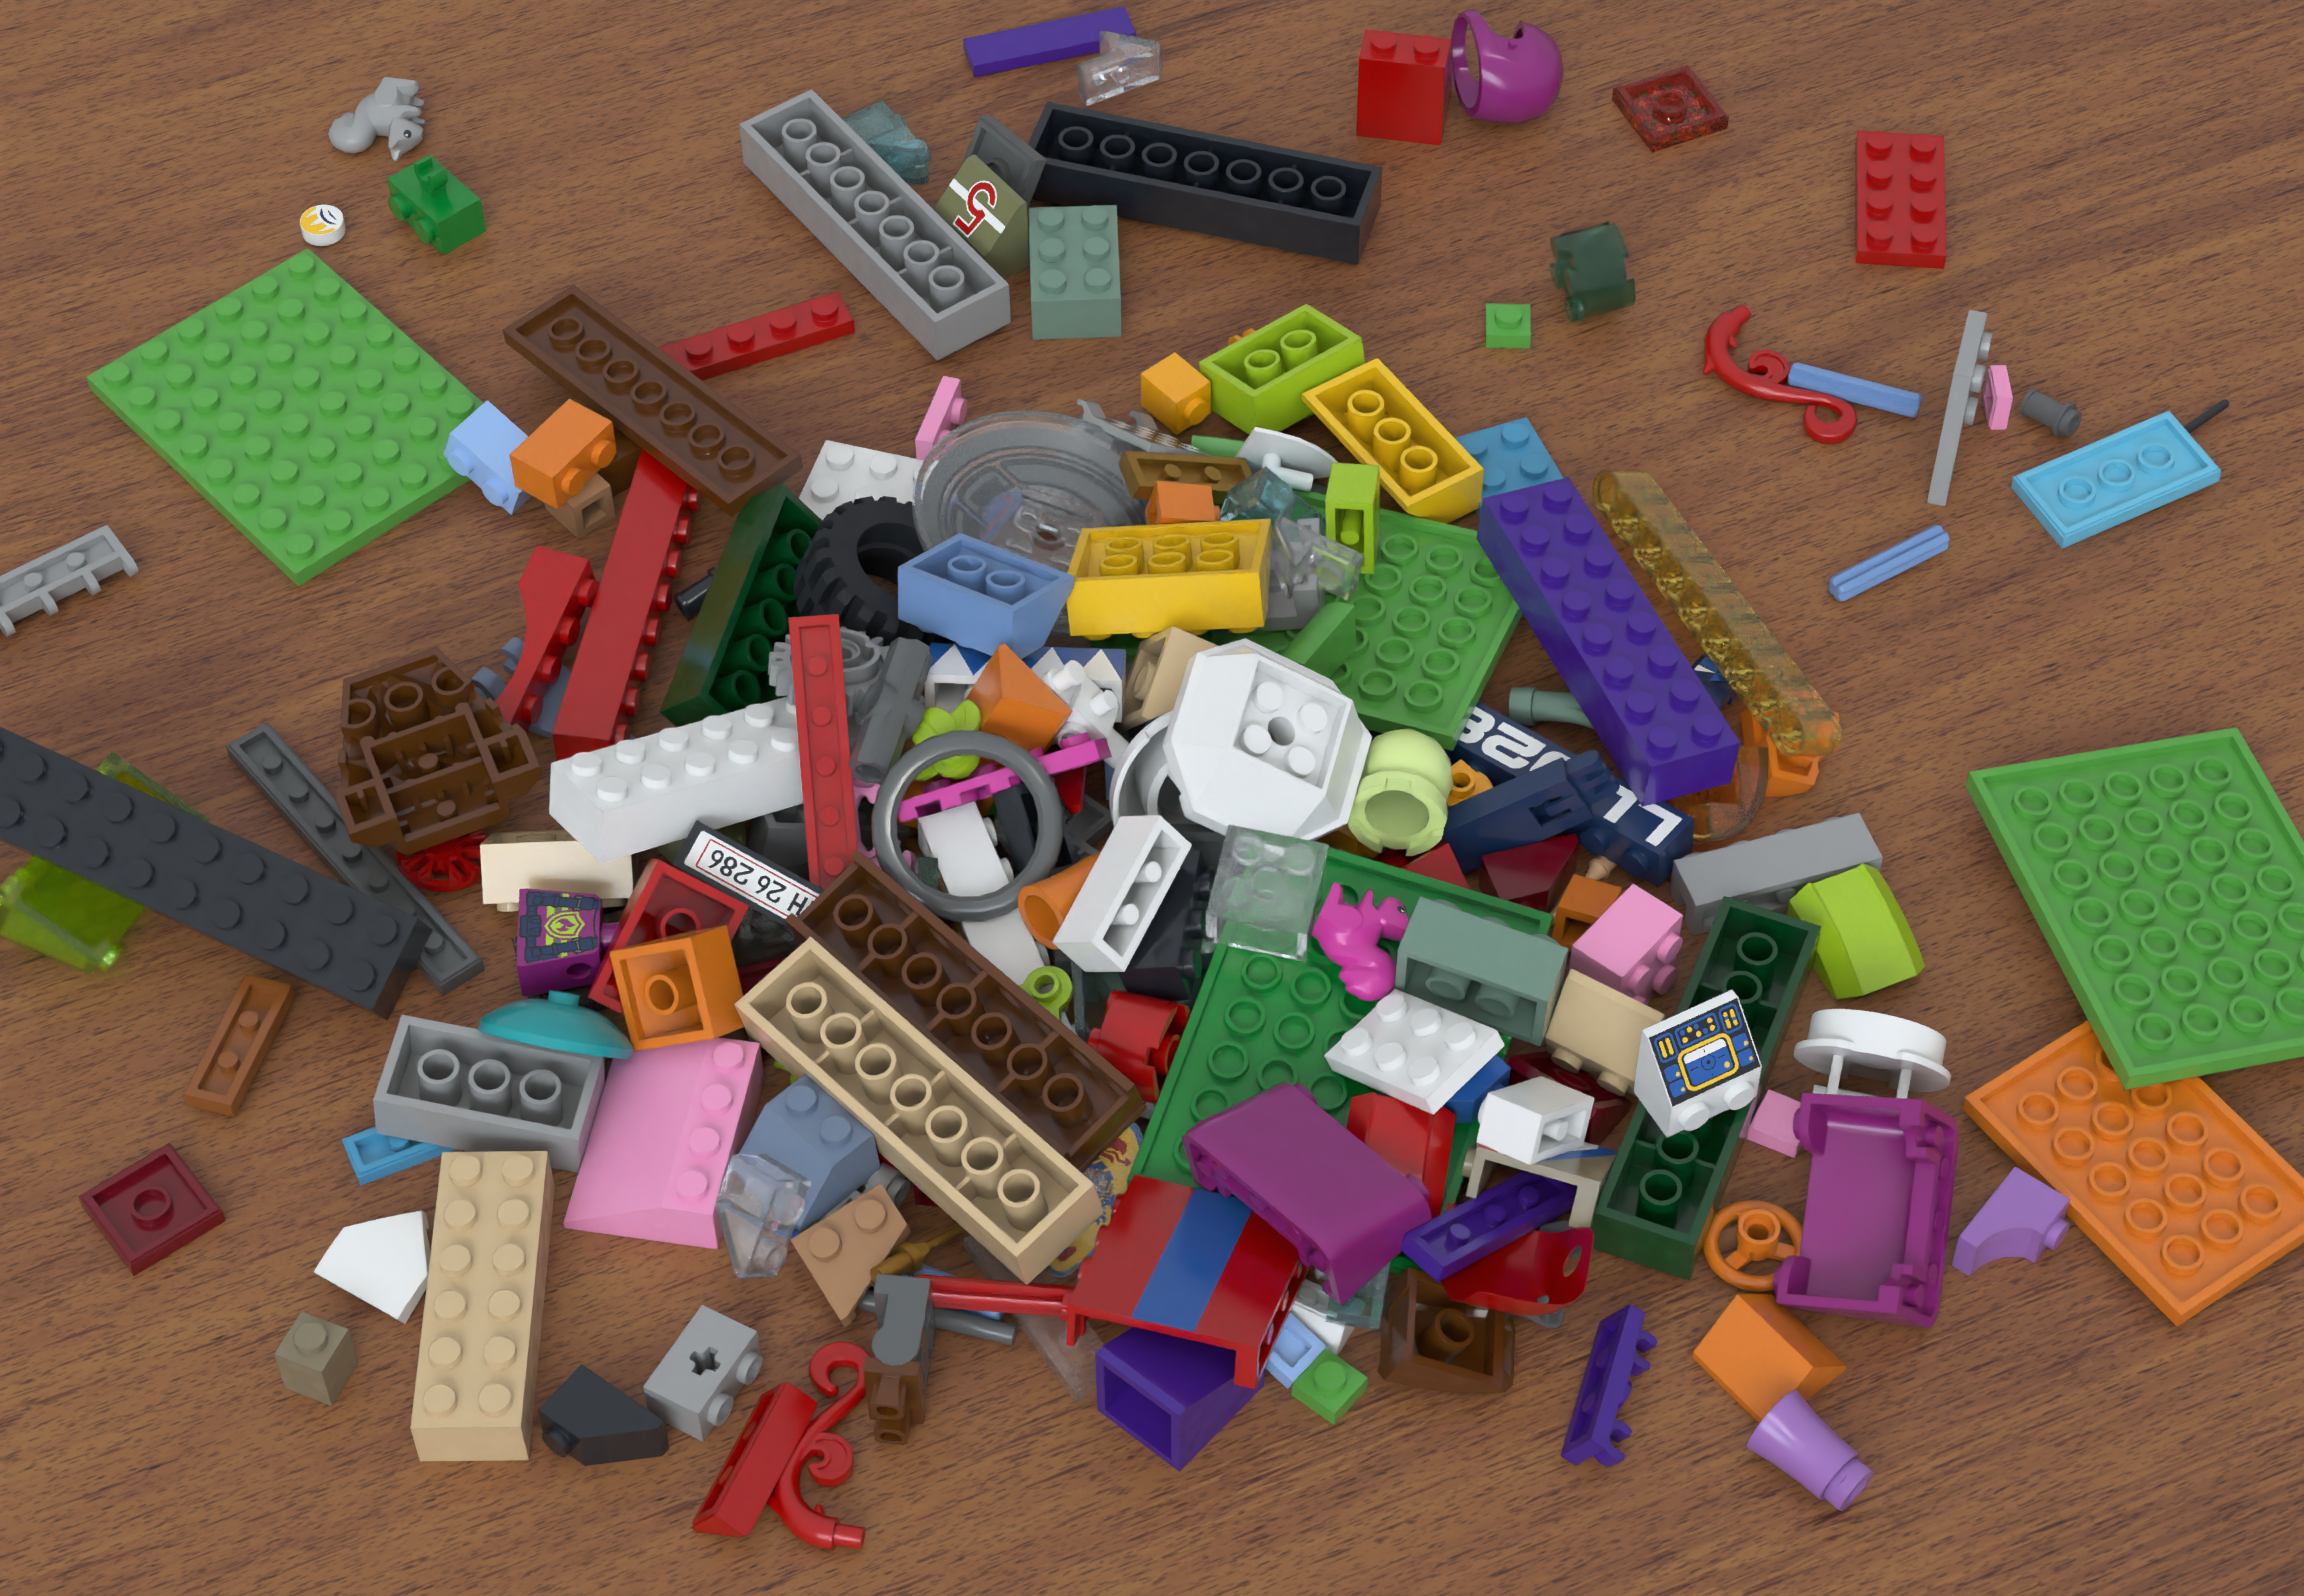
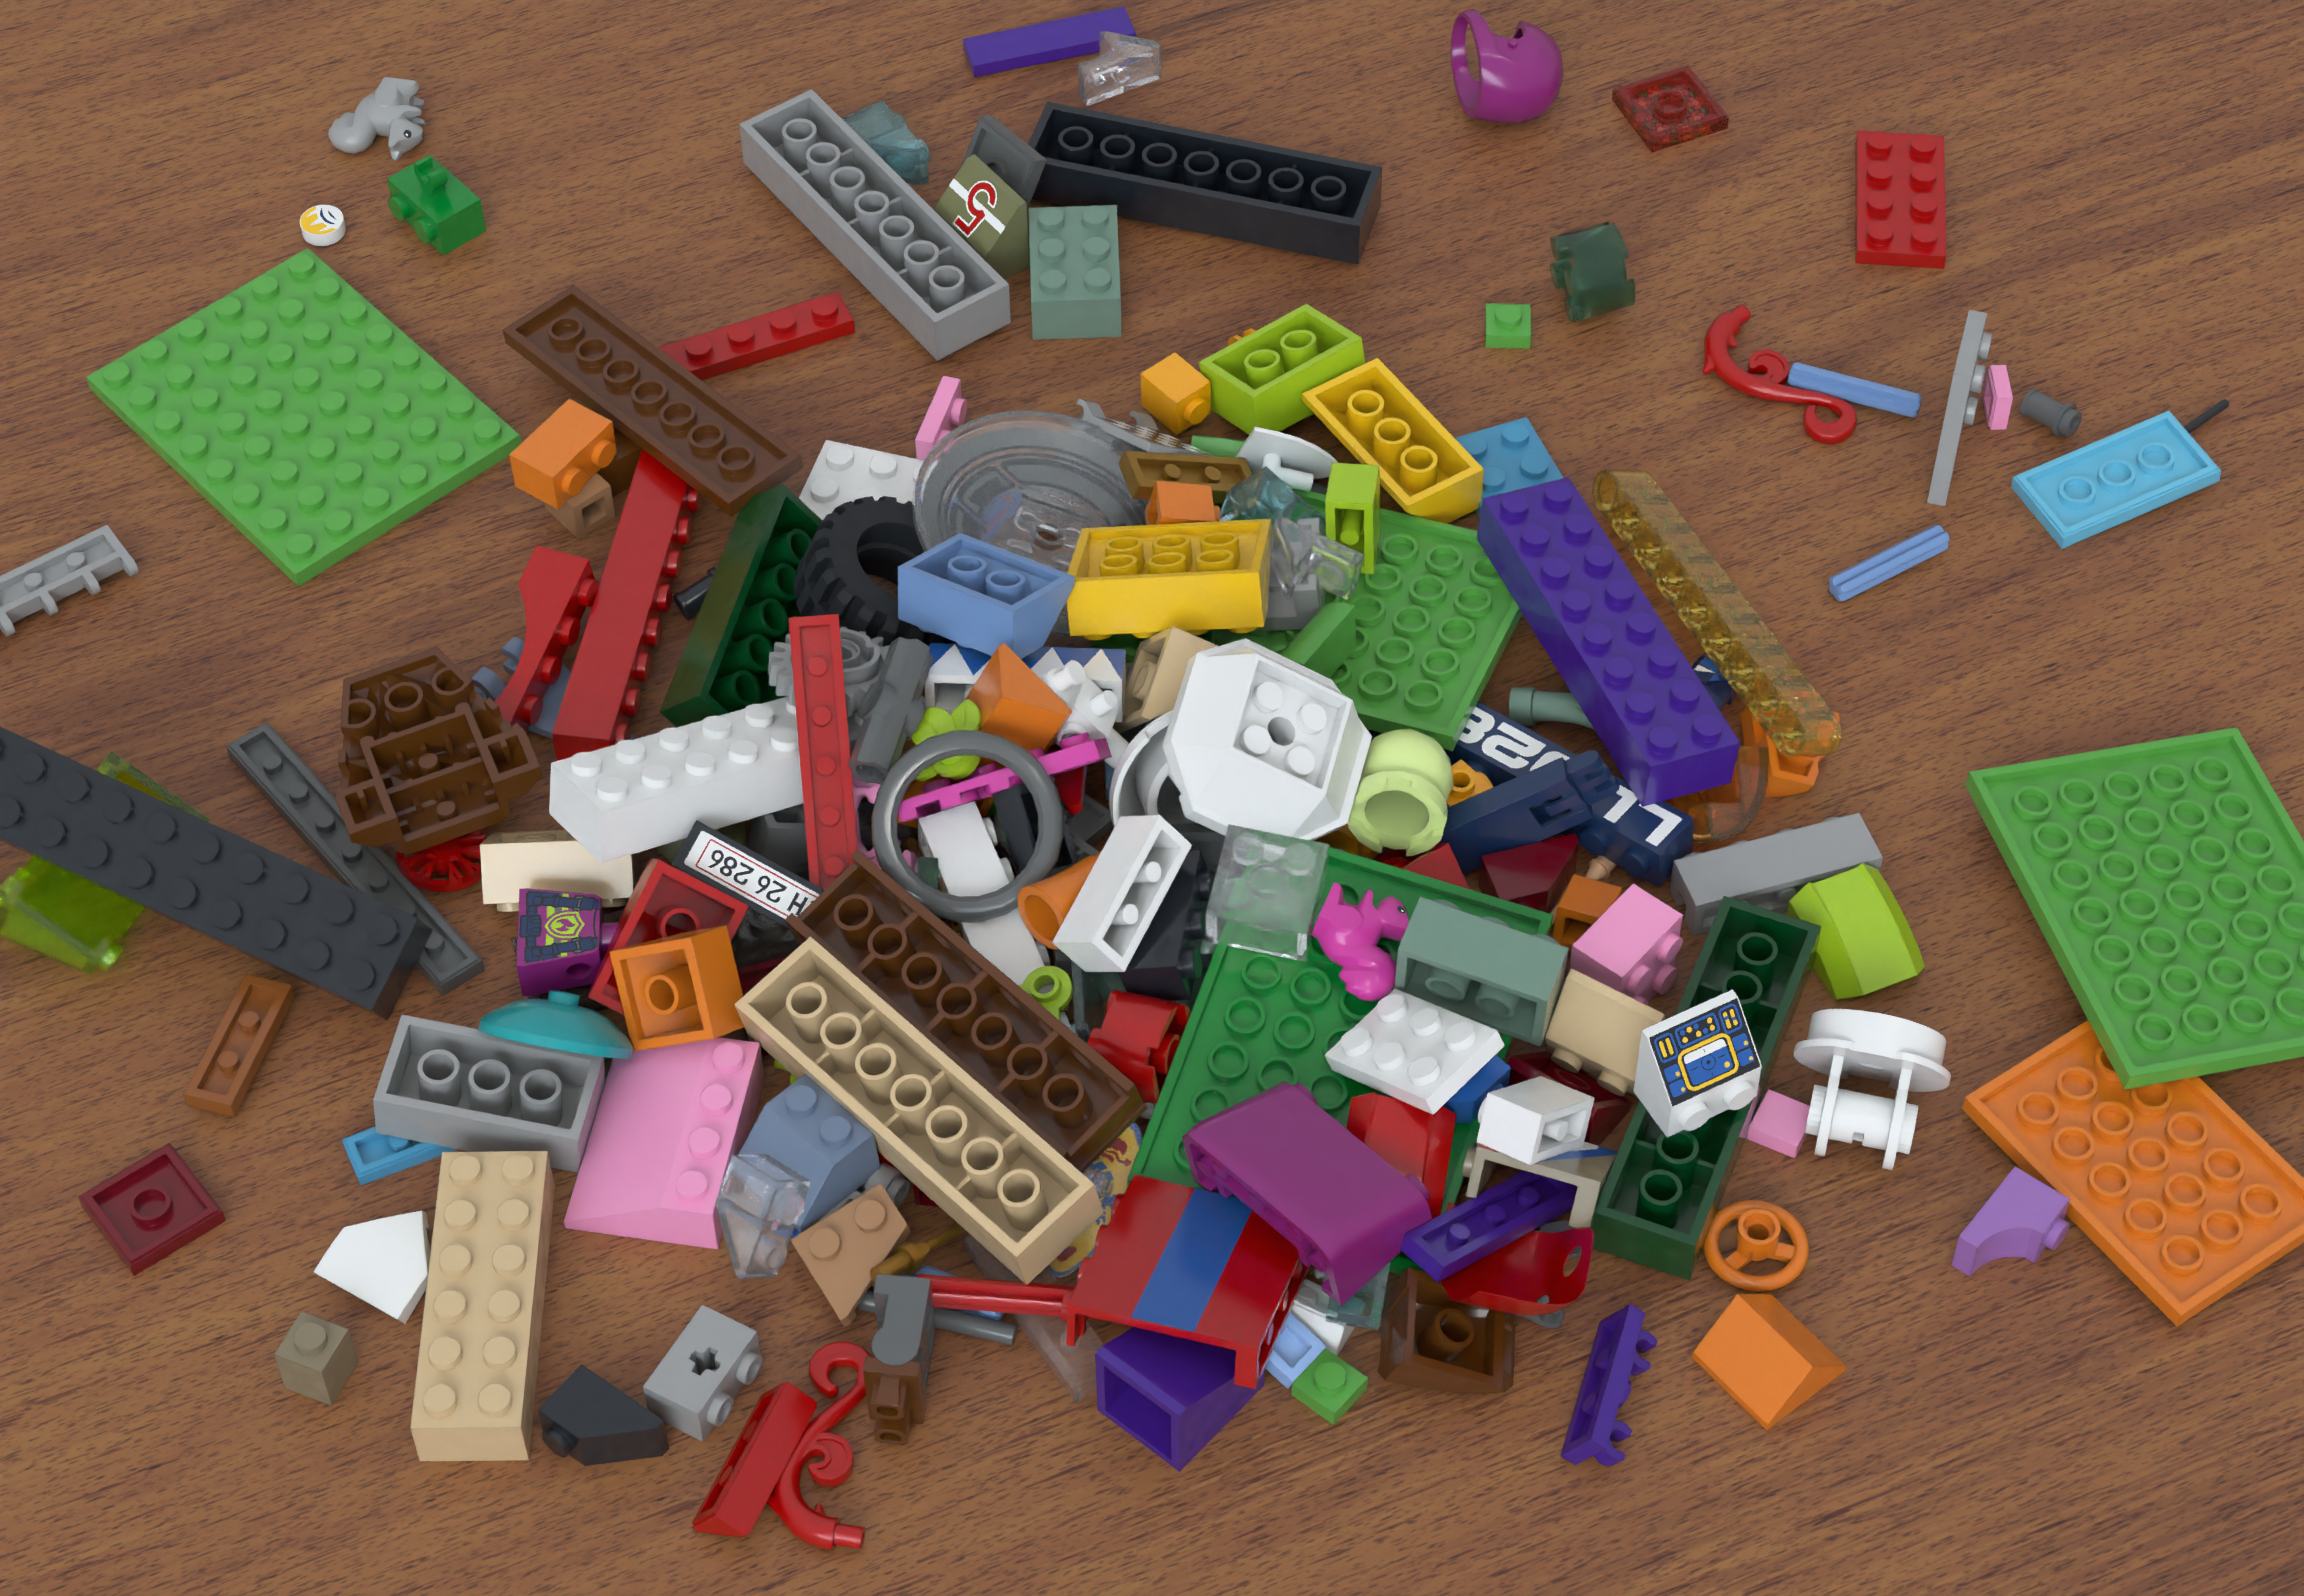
(482, 451): light blue brick -> none
(1403, 87): red slope -> none
(1810, 1452): medium lavender plant -> none
(1872, 1209): magenta windscreen -> none

